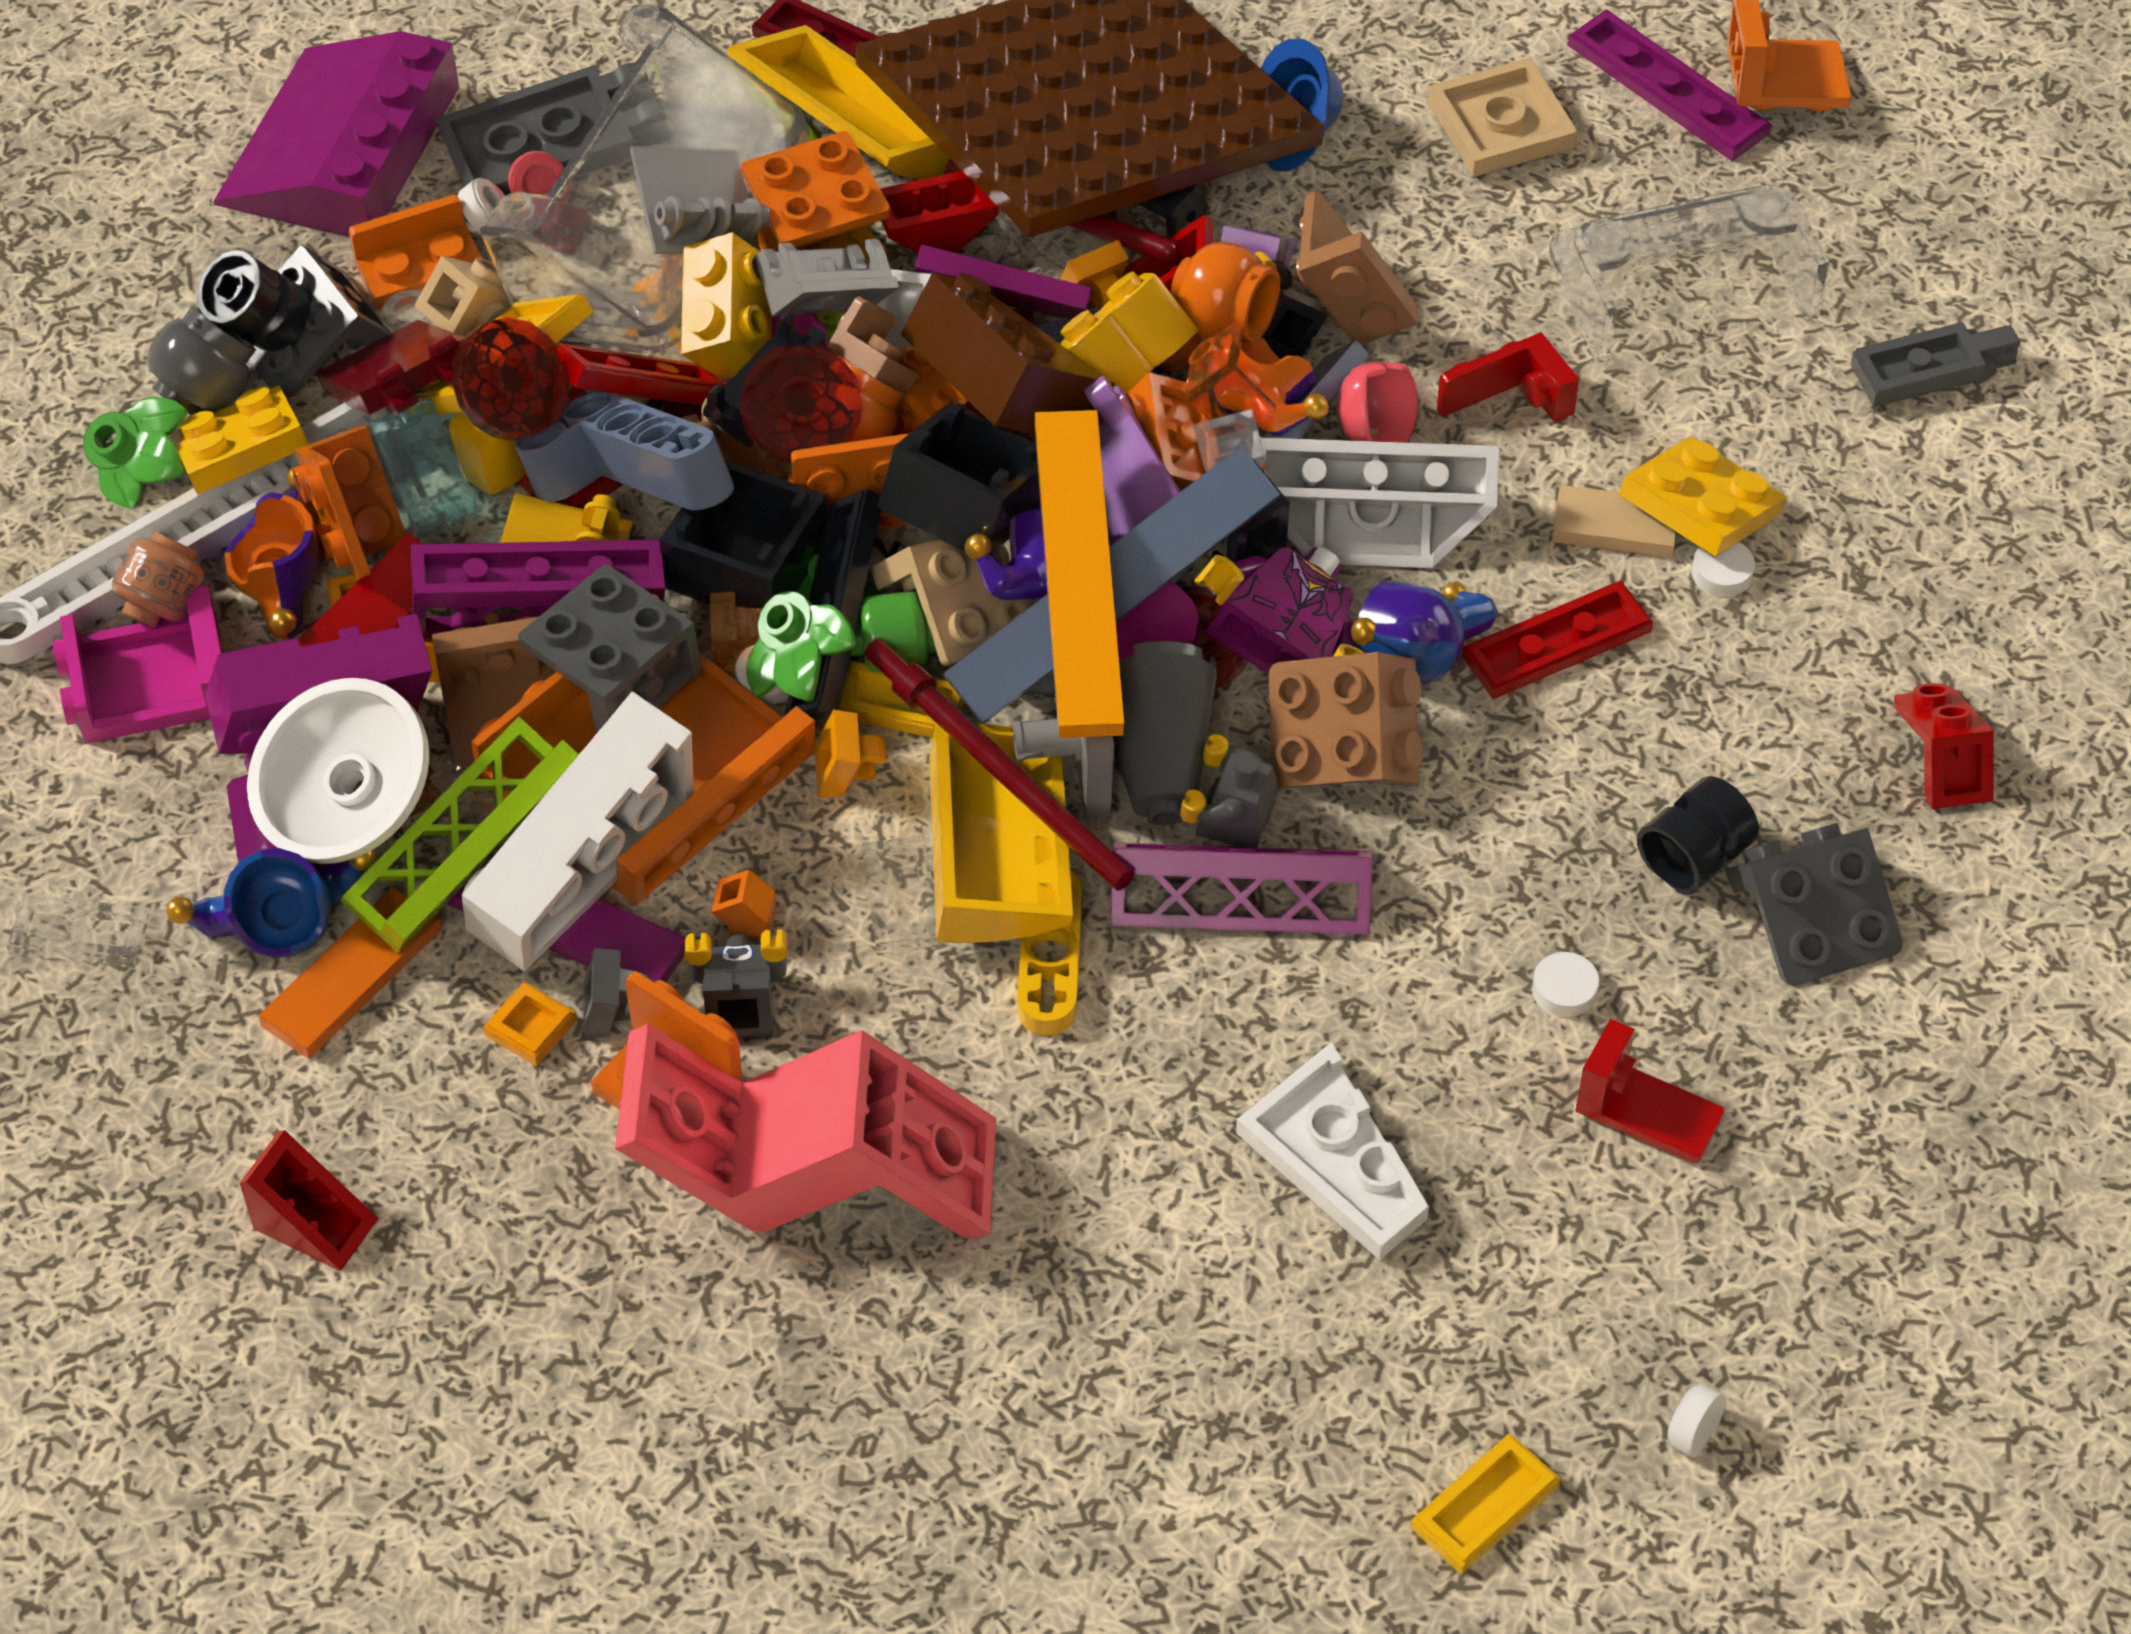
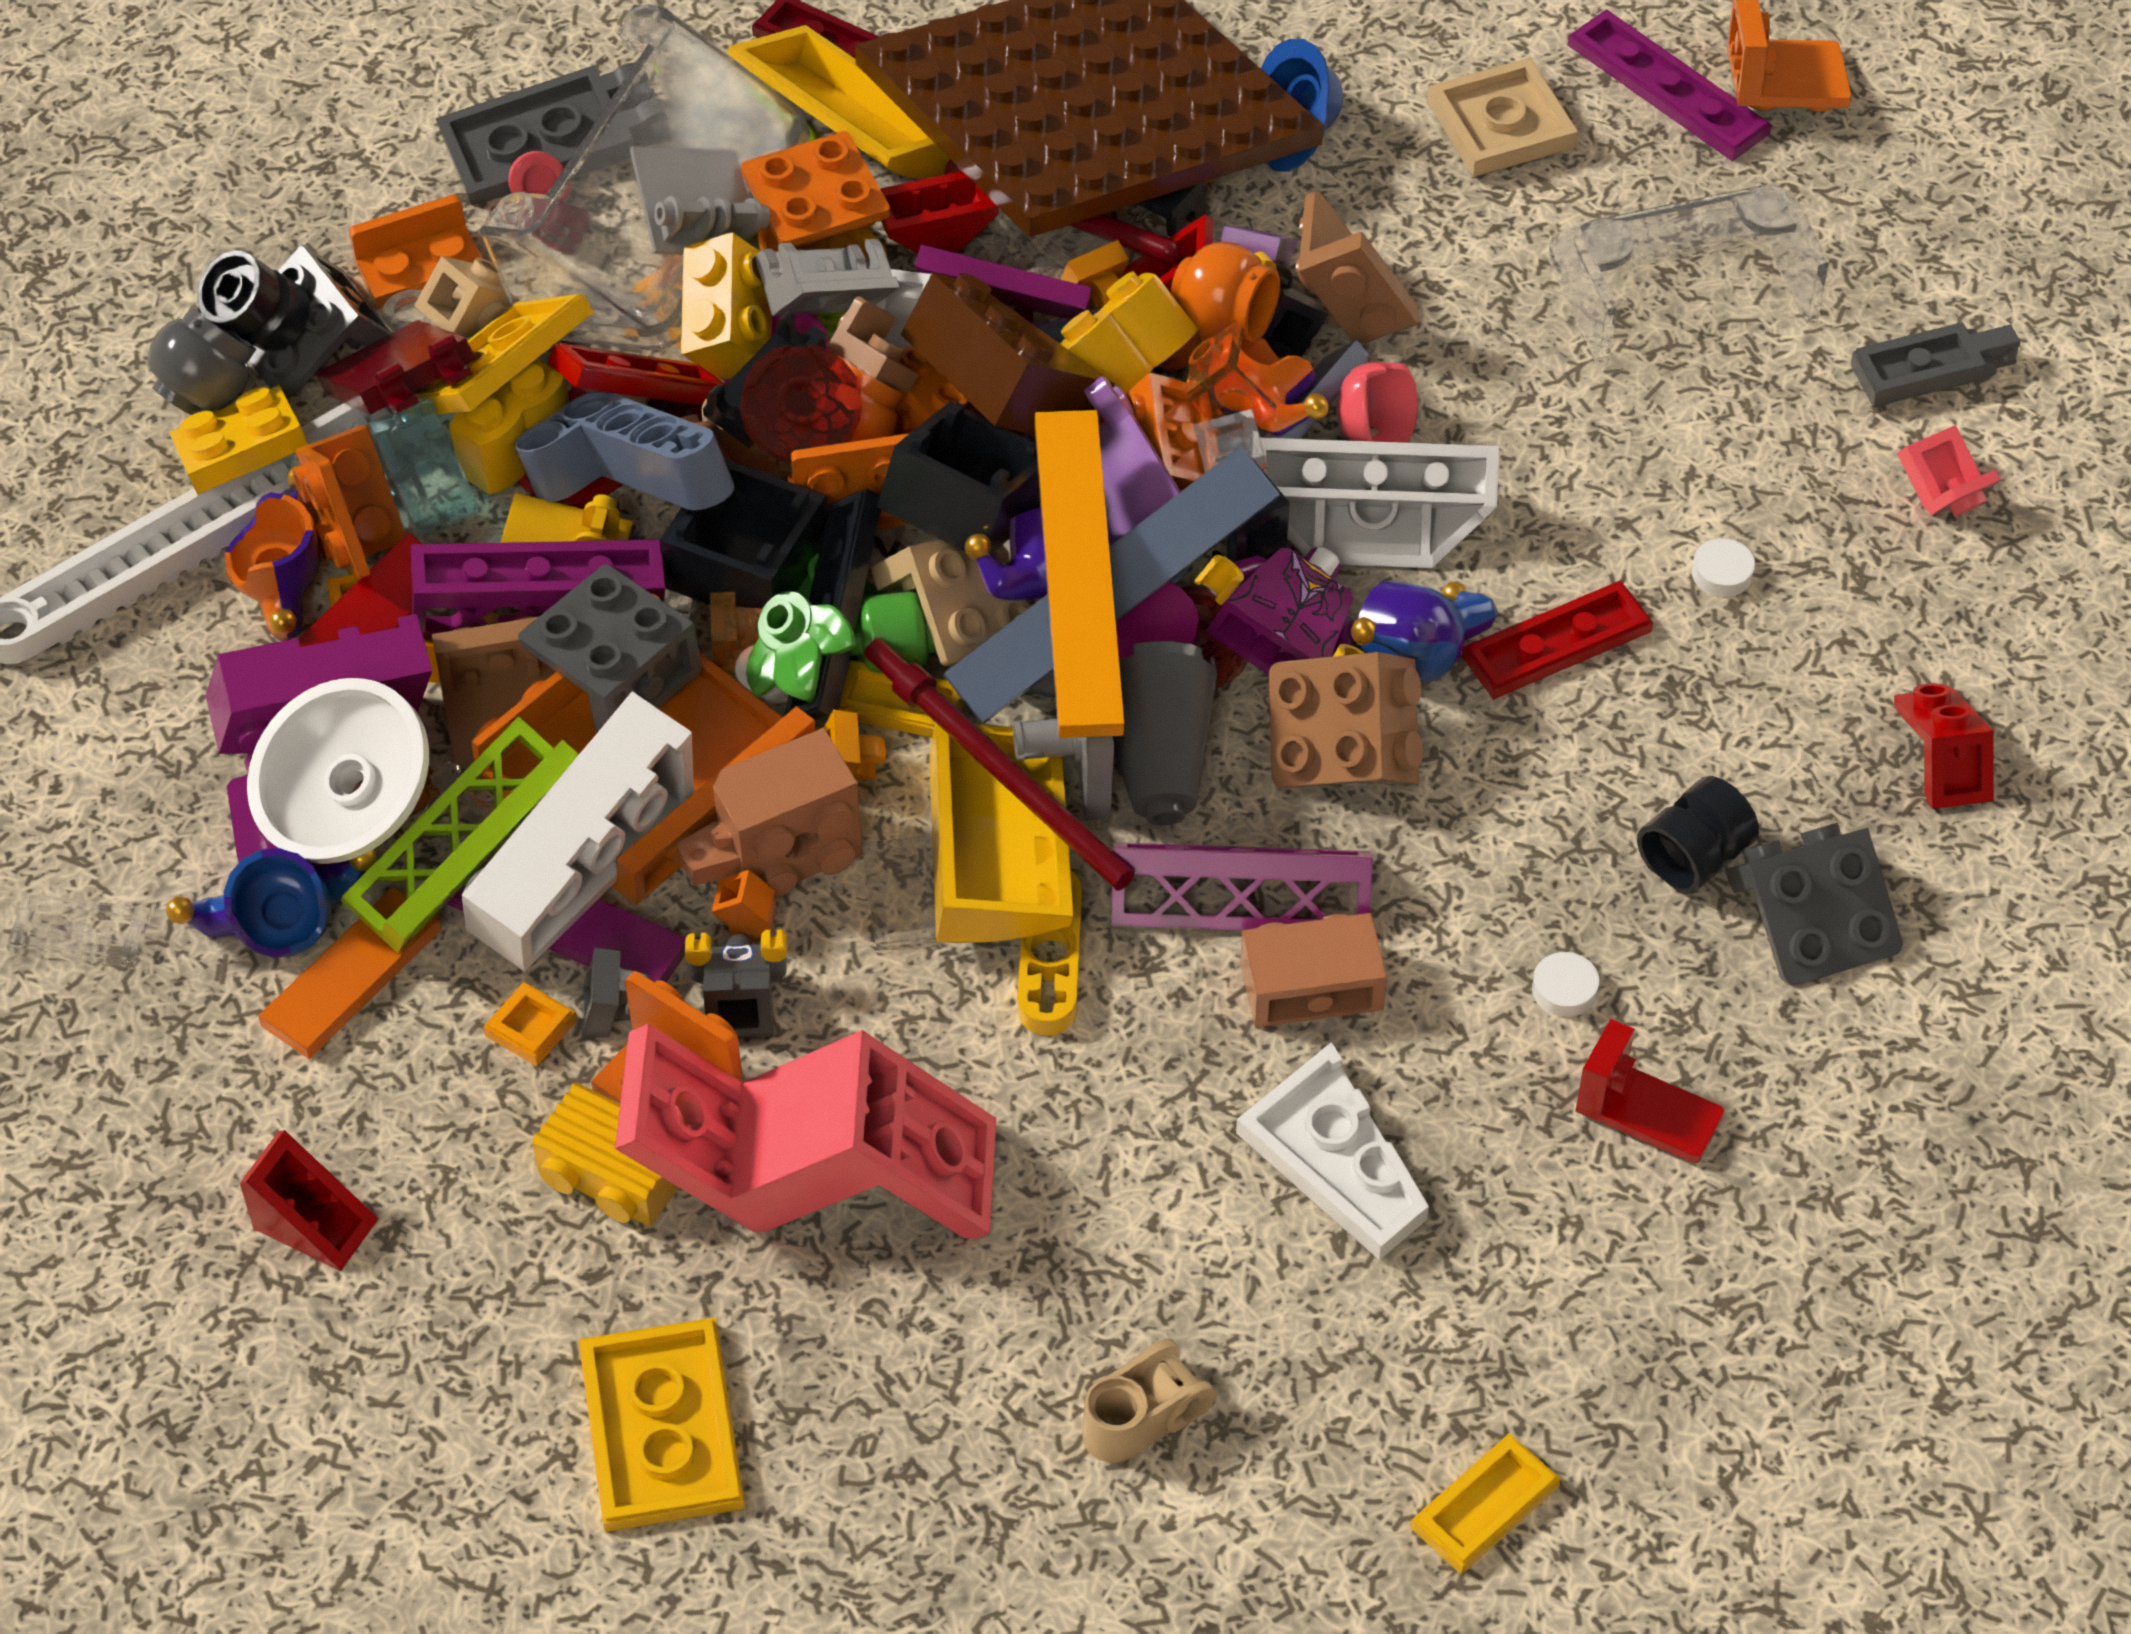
(139, 674): dark pink panel -> none
(140, 450): bright green plate -> none
(157, 579): nougat head -> none
(344, 132): magenta slope -> none
(479, 200): white tile -> none
(509, 379): clear red tile -> none
(580, 1154): none -> yellow brick
(661, 1424): none -> yellow tile
(780, 817): none -> nougat hinge
(1151, 1394): none -> tan piece
(1238, 800): dark grey piece -> none
(1313, 969): none -> nougat brick
(1528, 362): red bracket -> none
(1608, 522): tan tile -> none
(1695, 1419): white tile -> none
(1702, 495): yellow plate -> none
(1946, 473): none -> coral bracket

